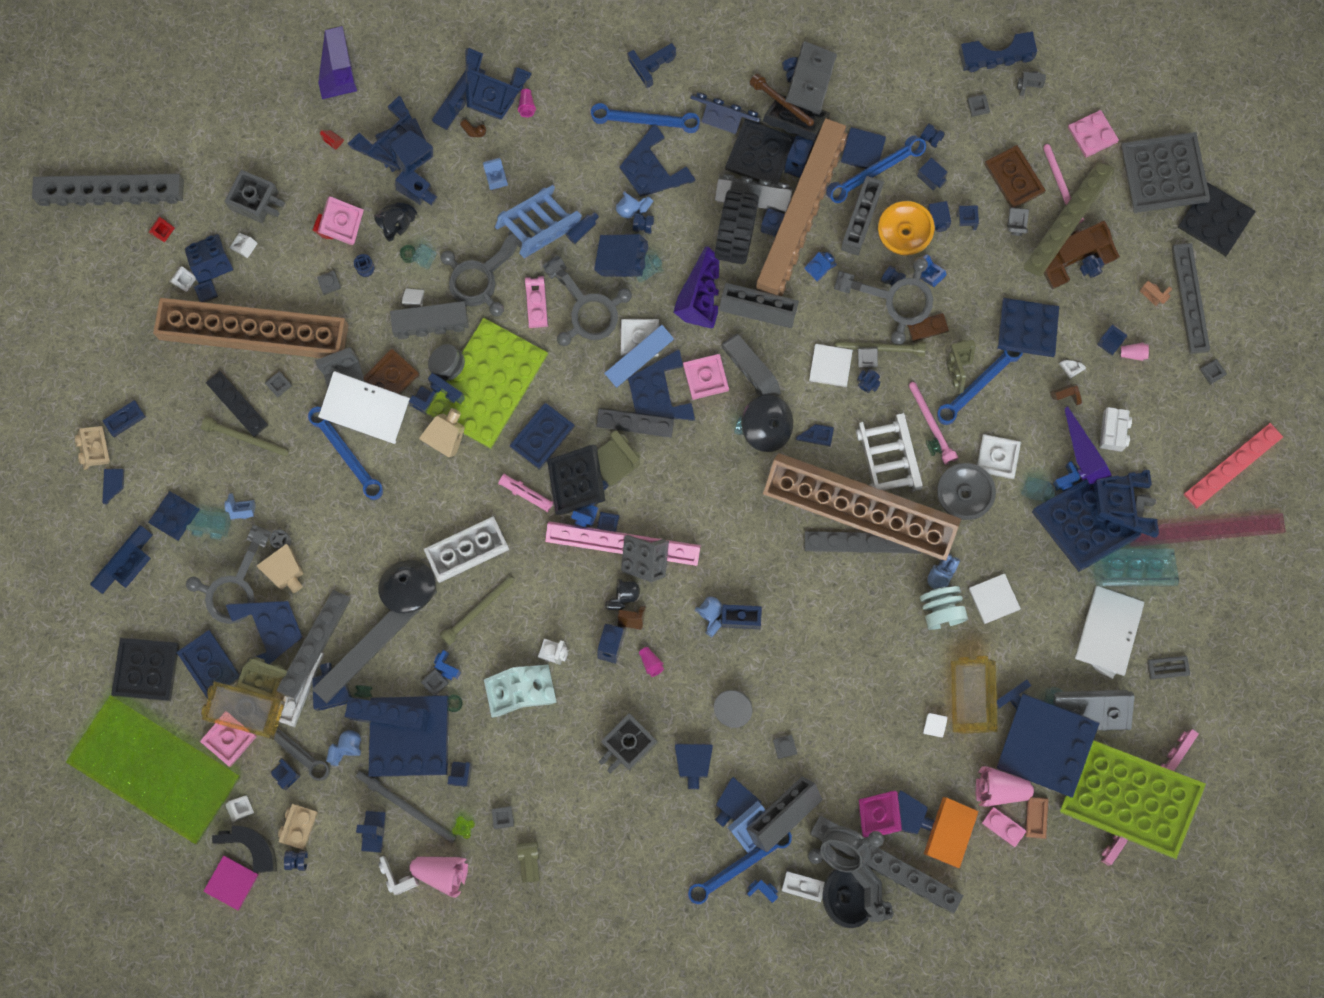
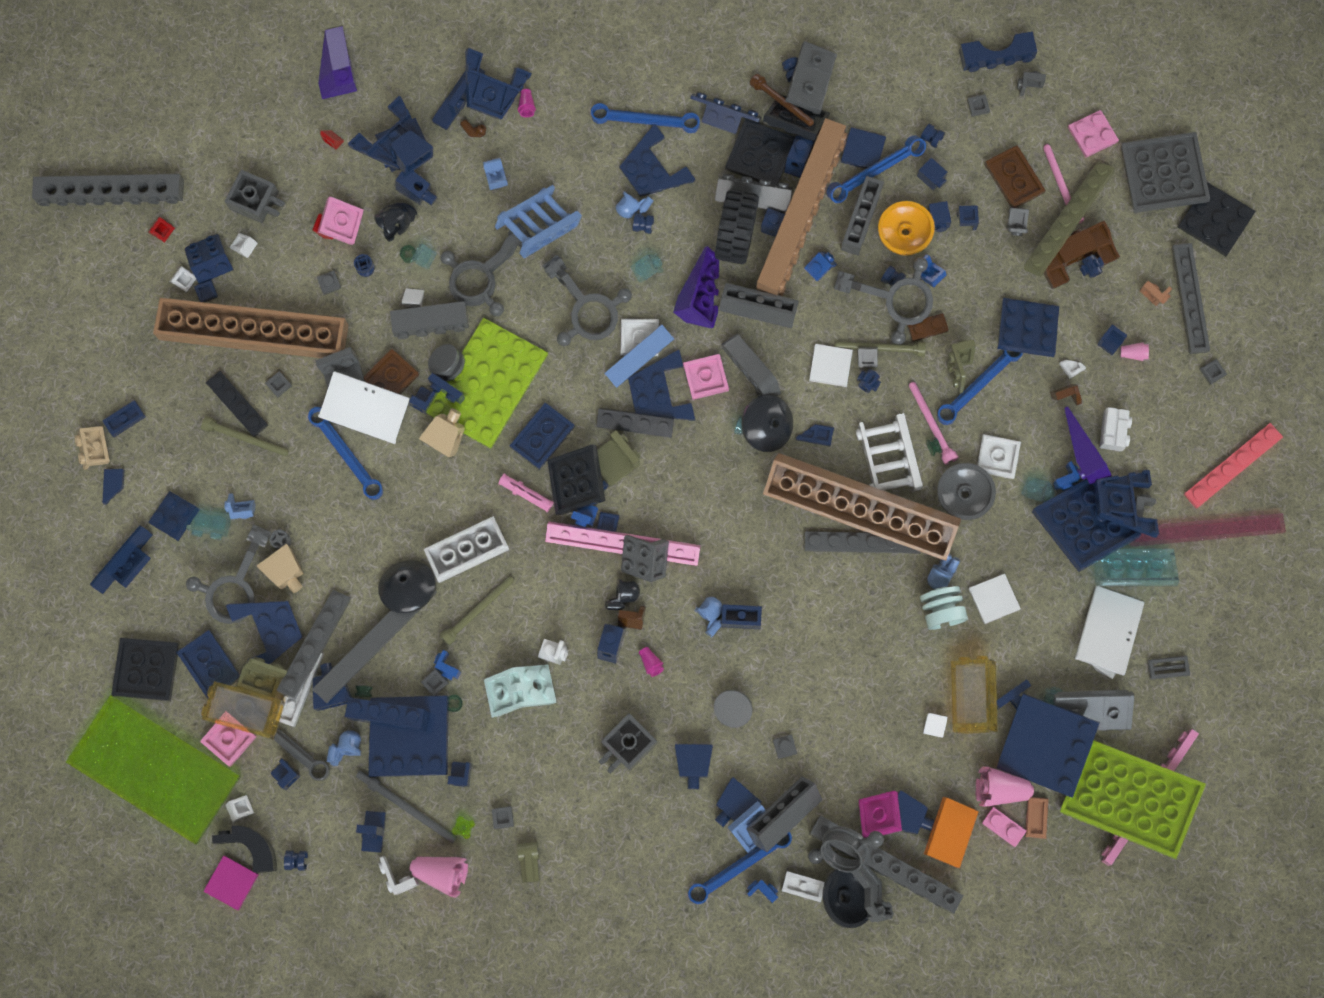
(297, 826): tan bracket -> none
(536, 302): bright pink plate -> none
(582, 228): dark blue cylinder -> none
(621, 255): dark blue brick -> none
(651, 63): dark blue bracket -> none

